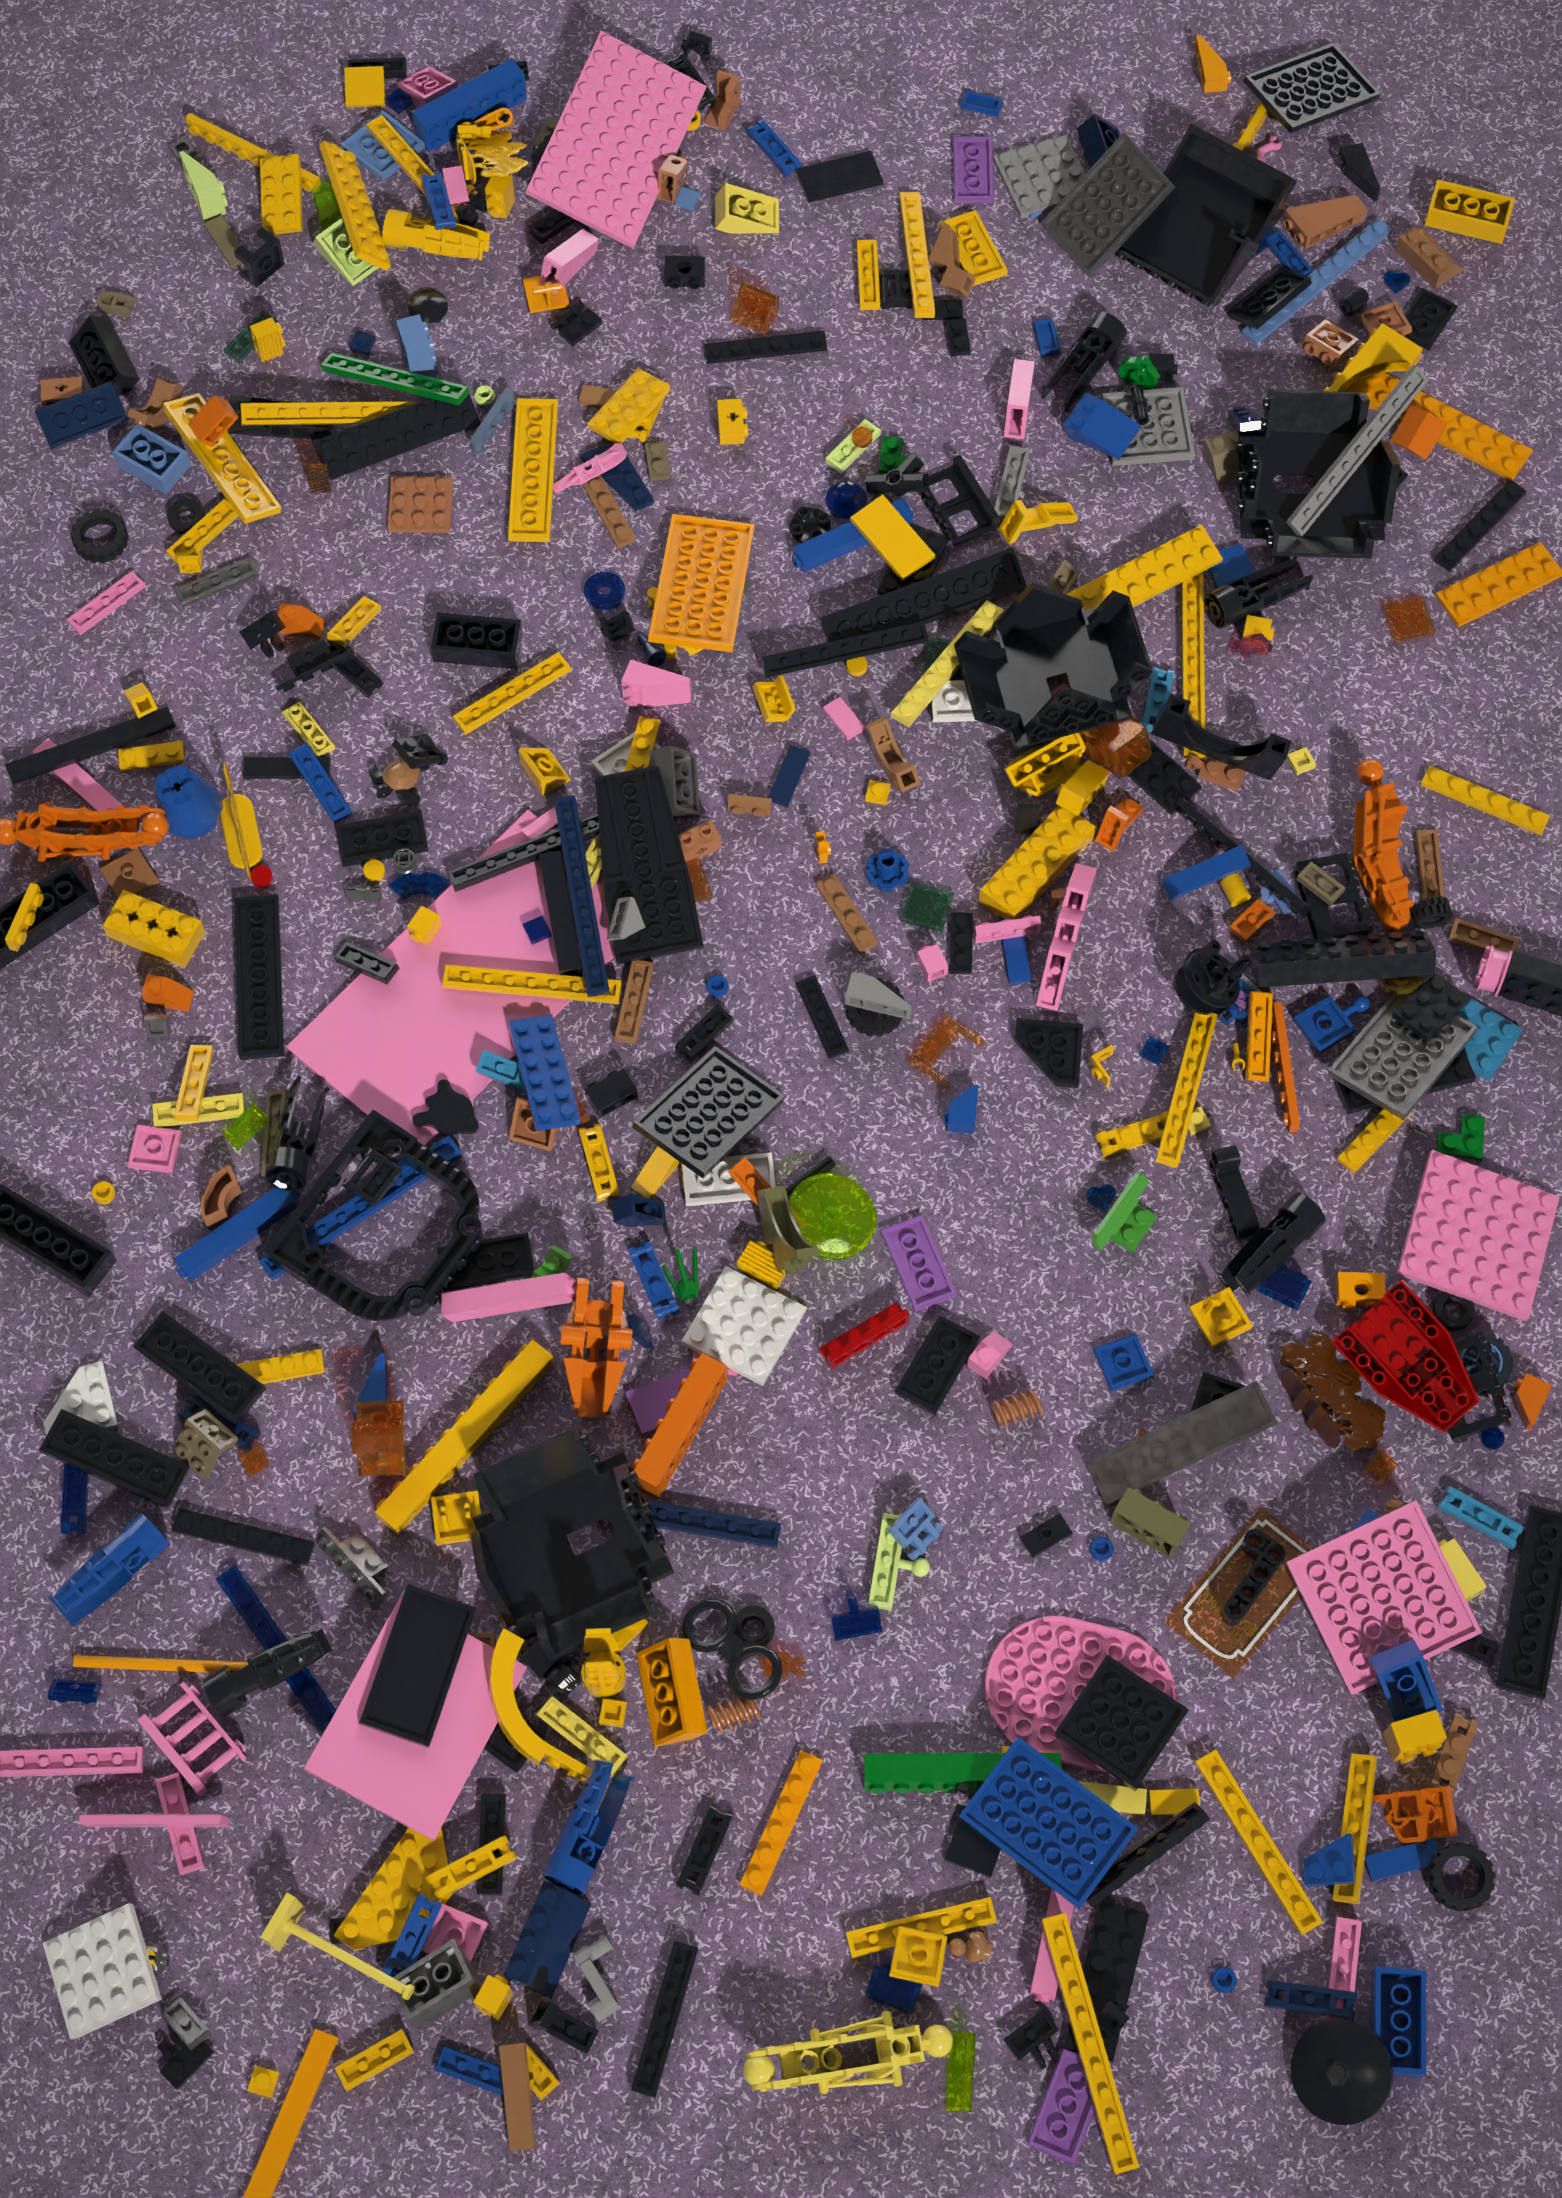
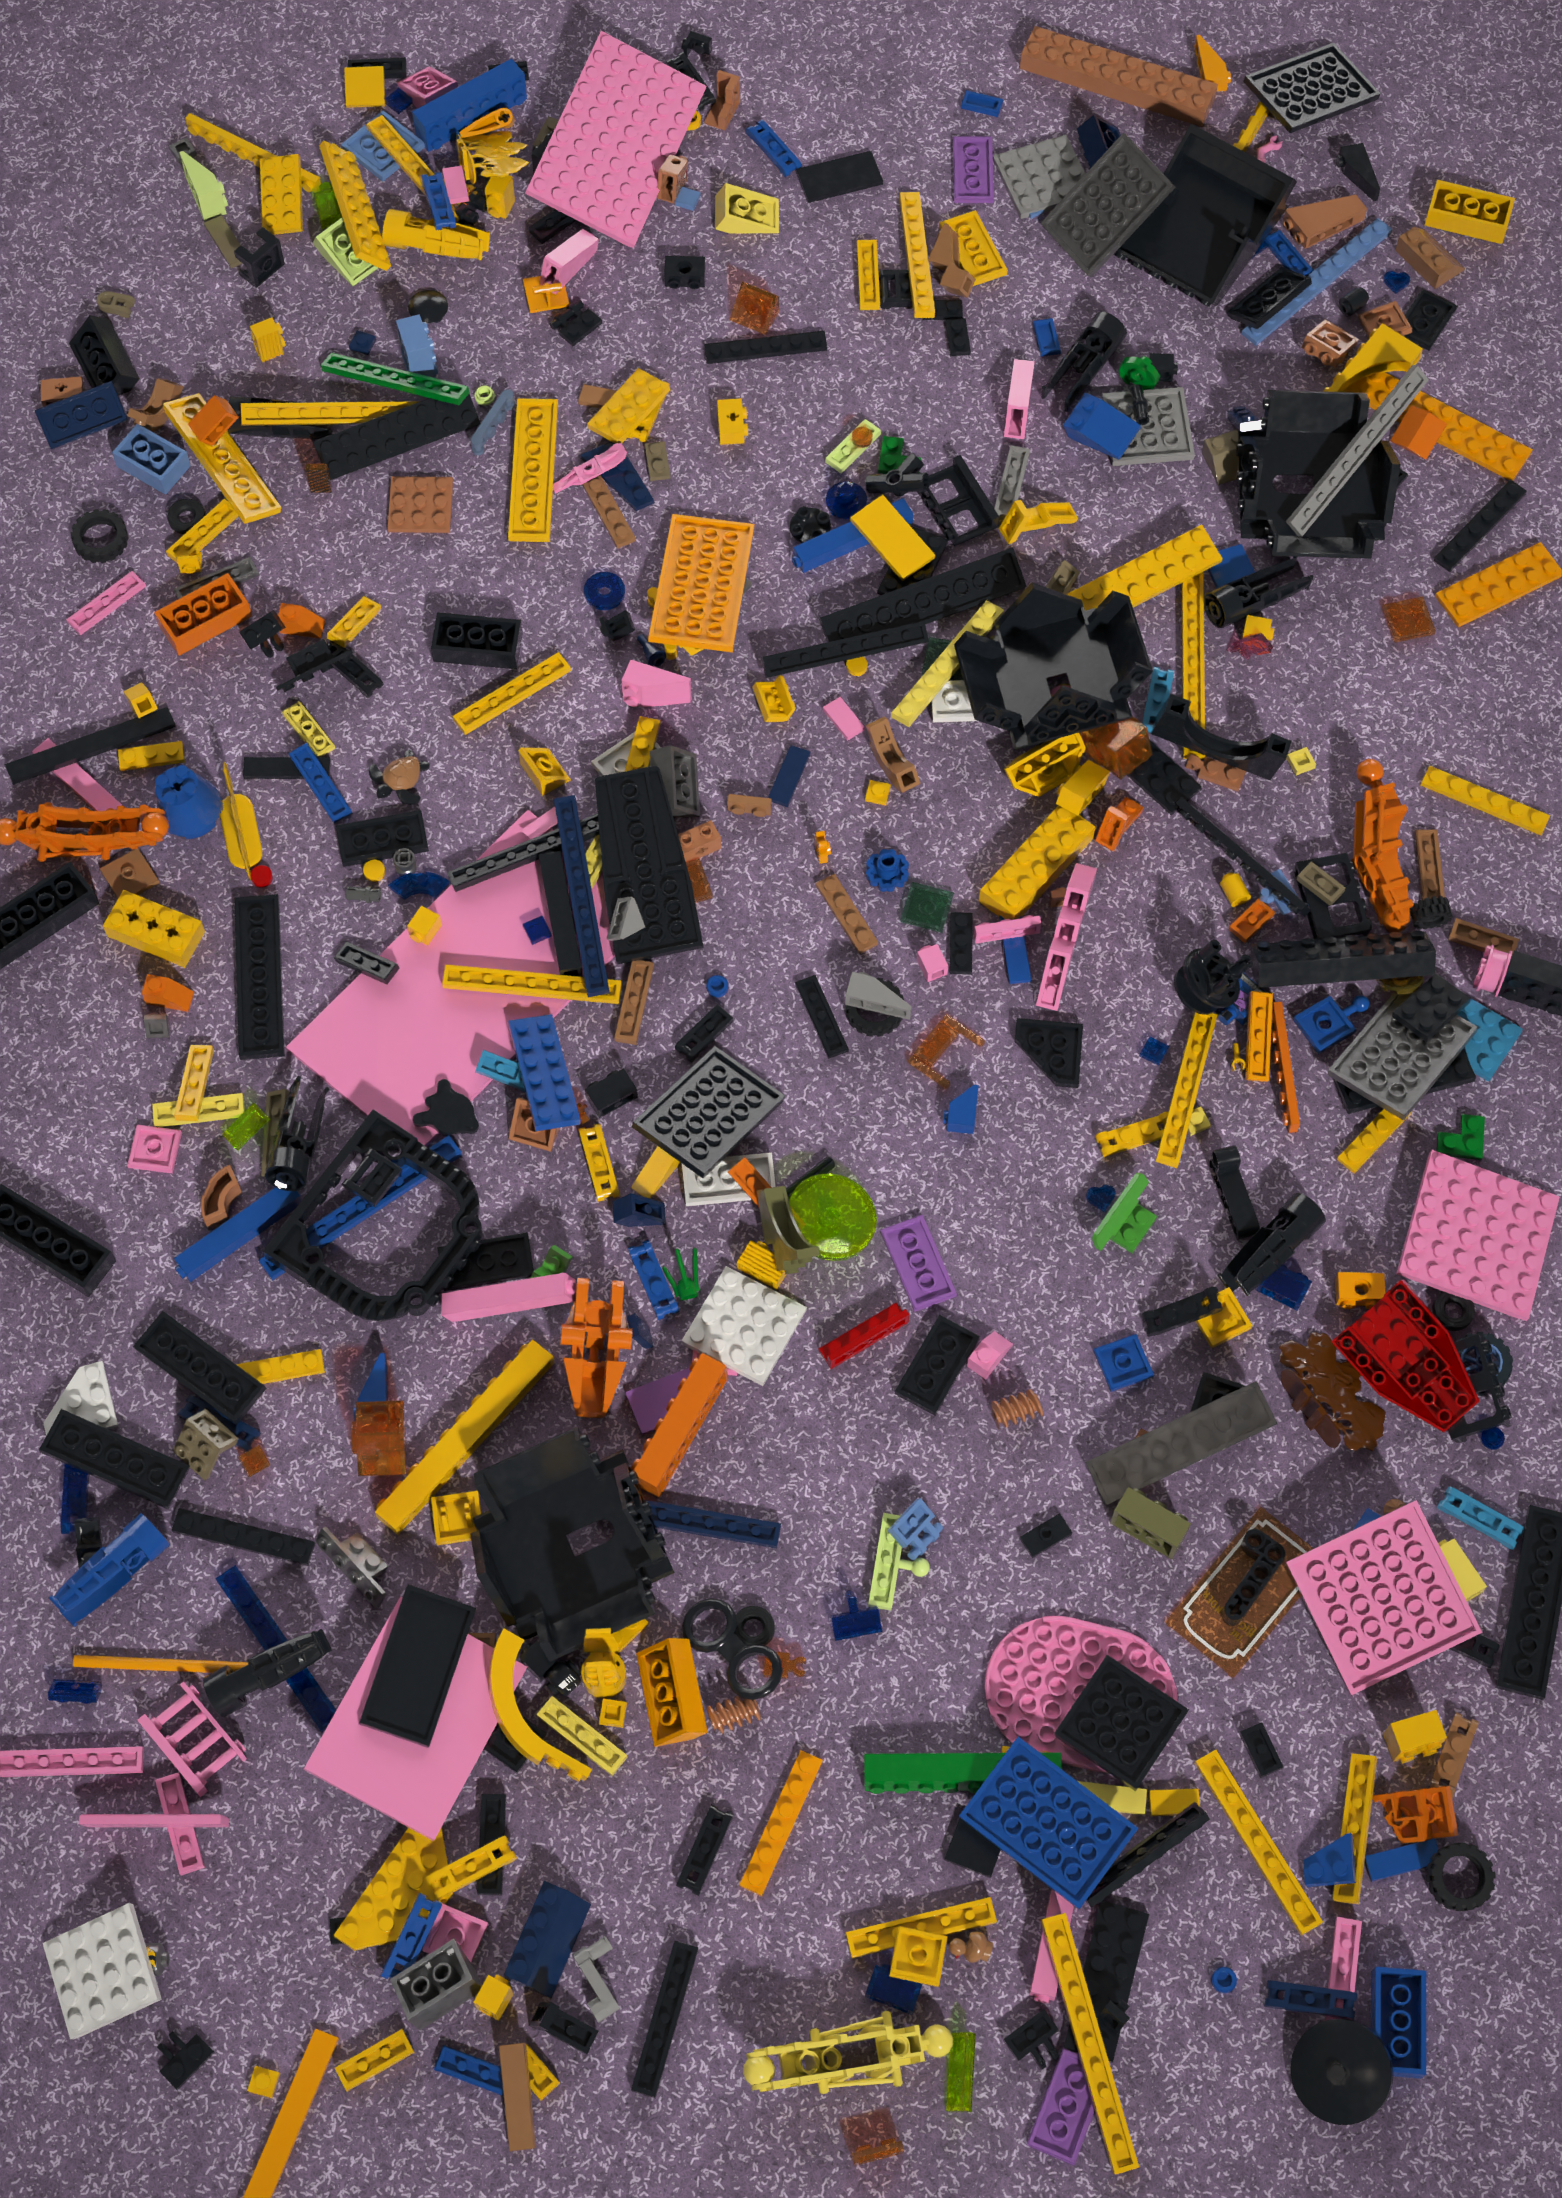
(24, 917): yellow plate -> none
(88, 1538): none -> black slope
(103, 1192): yellow tile -> none
(185, 2023): flat silver plate -> none
(203, 614): none -> orange brick
(243, 343): clear green tile -> none
(284, 1923): light yellow tile -> none
(419, 751): black plate -> none
(470, 131): yellow plate -> none
(586, 1834): blue piece -> none
(867, 2154): none -> clear orange plate
(1026, 818): black slope -> none
(1097, 1069): yellow bracket -> none
(1101, 1549): blue tile -> none
(1118, 76): none -> nougat brick
(1182, 1312): none -> black plate
(1206, 872): blue tile -> none
(1261, 1750): none -> black plate
(1381, 1466): clear orange plate -> none
(1405, 1681): blue slope -> none
(1530, 1398): orange slope -> none

